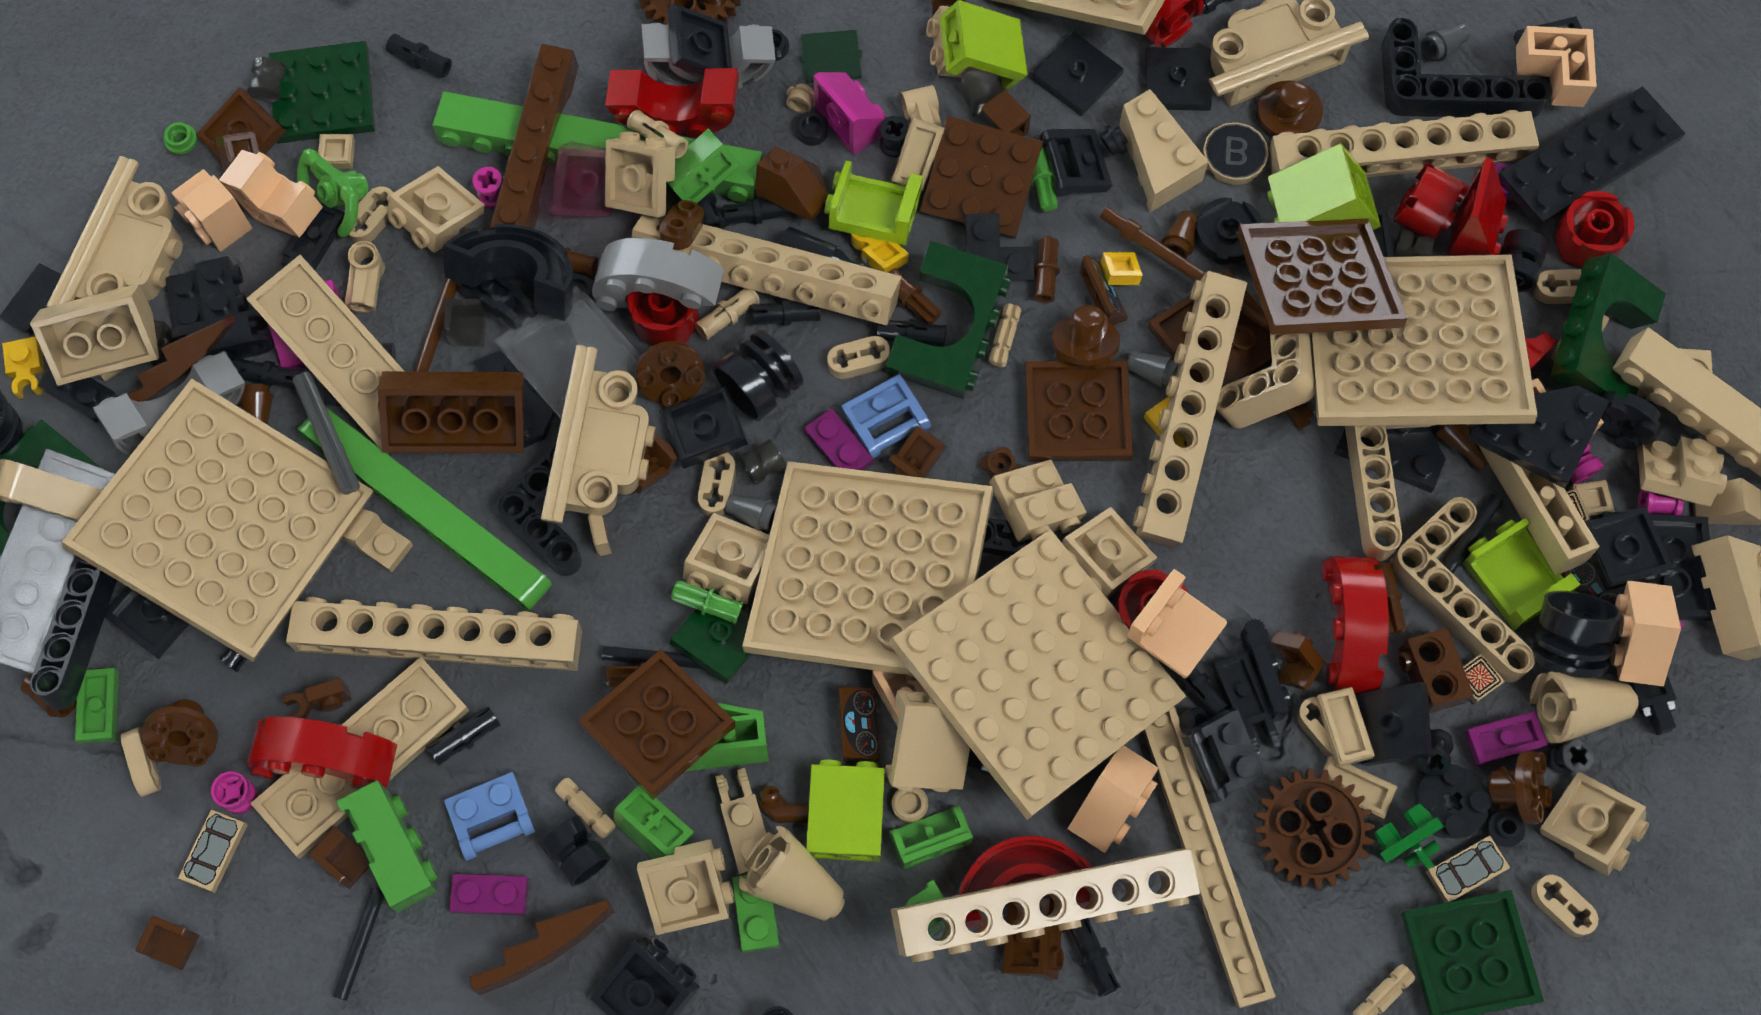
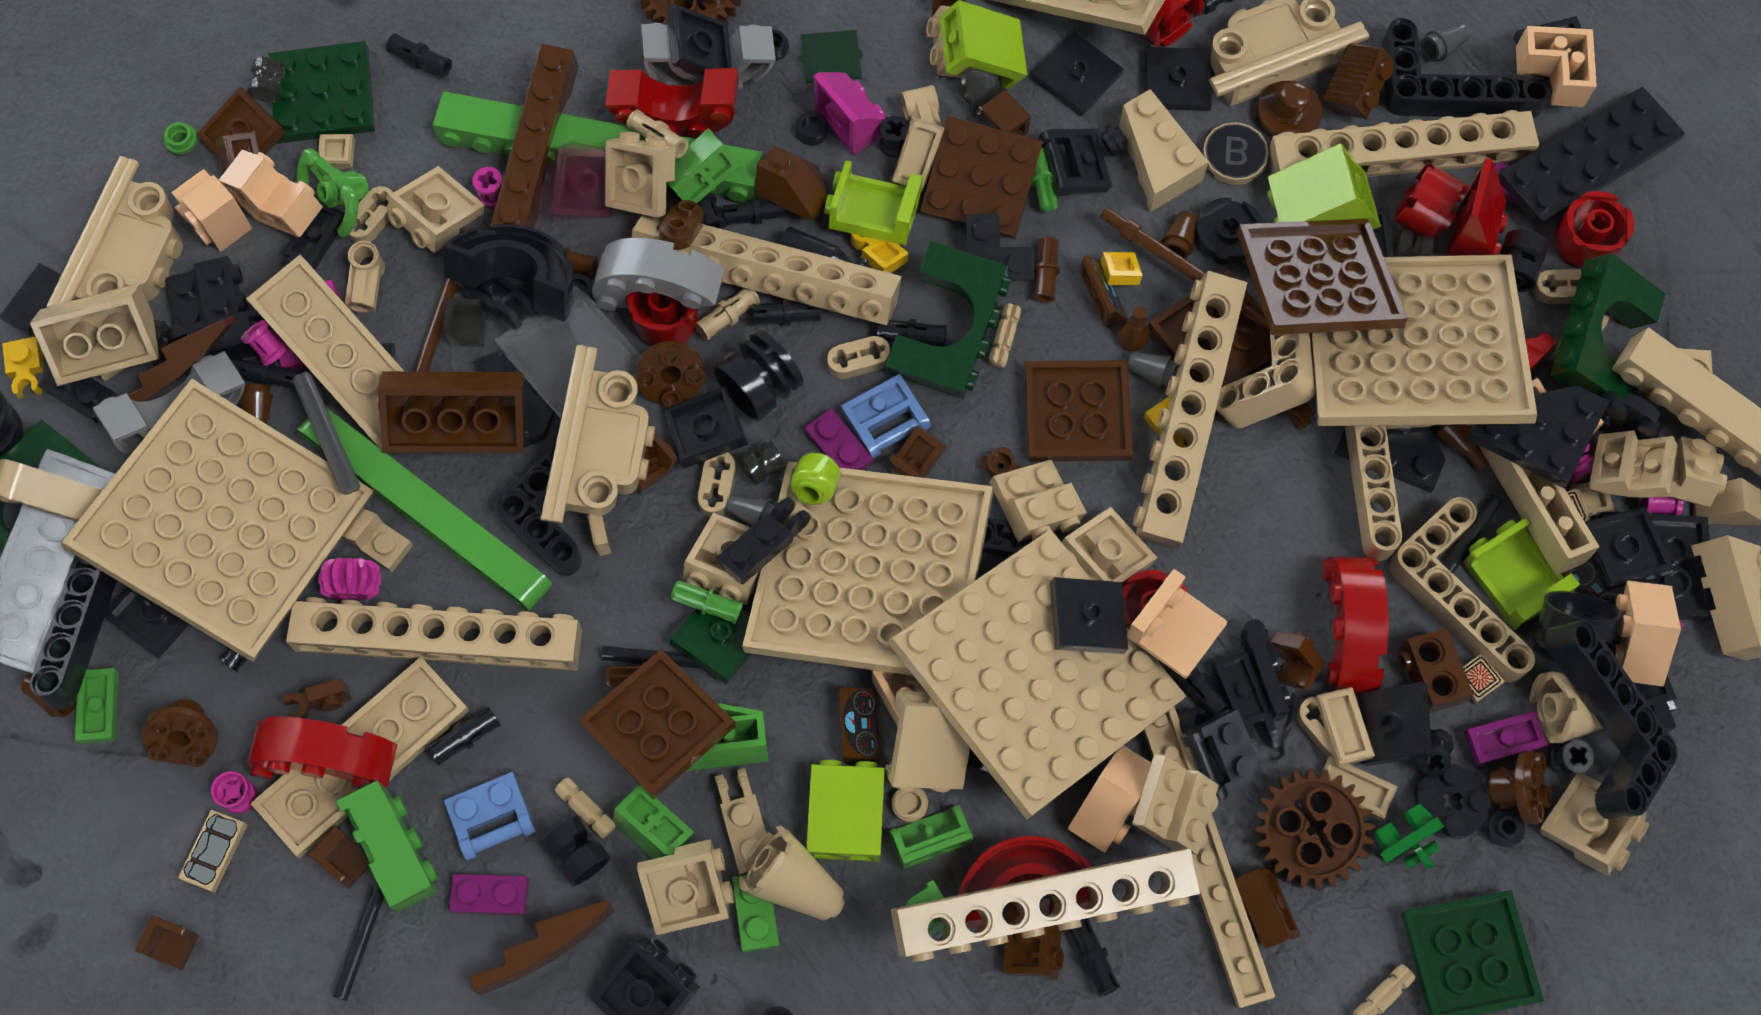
(141, 767): tan beam -> none
(264, 343): none -> dark pink bush
(349, 579): none -> dark pink gear
(762, 541): none -> black hinge
(779, 810): reddish brown arm -> none
(800, 98): tan plate -> none
(815, 478): none -> lime head
(914, 299): reddish brown axle -> none
(1086, 338): reddish brown plate -> none
(1088, 615): none -> black plate
(1134, 333): none -> reddish brown cone
(1176, 805): none -> tan plate
(1267, 907): none -> reddish brown slope
(1359, 80): none -> reddish brown brick
(1395, 613): reddish brown axle -> none
(1467, 869): tile -> none
(1558, 912): tan beam -> none
(1625, 715): none -> black beam
(1633, 466): none -> tan slope

